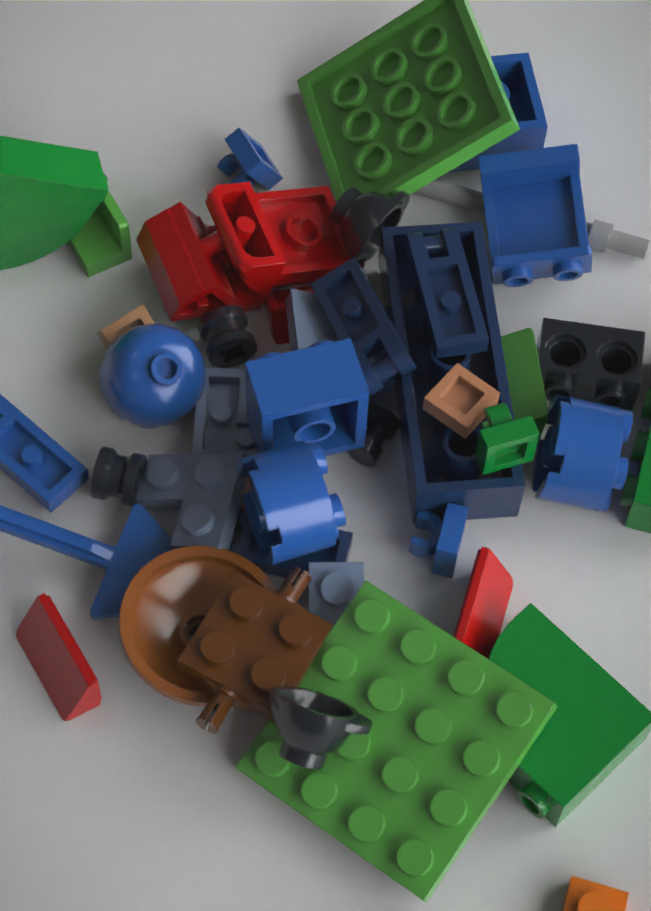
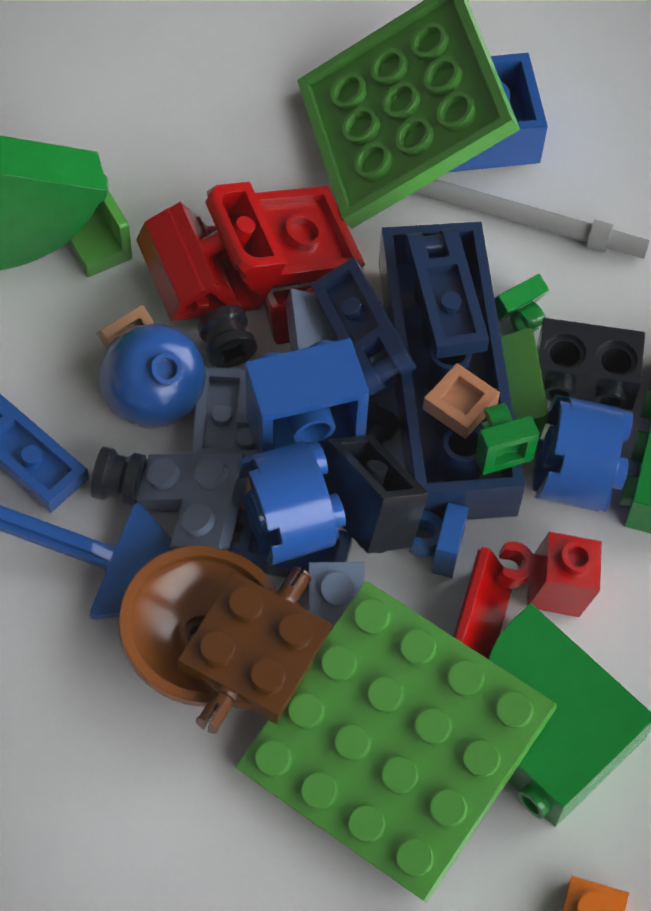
(58, 660): red slope -> none
(250, 159): blue tile -> none
(313, 724): black piece -> none
(363, 217): black piece -> none
(376, 493): none -> black brick
(520, 304): none -> green tile
(535, 215): blue panel -> none
(560, 573): none -> red brick

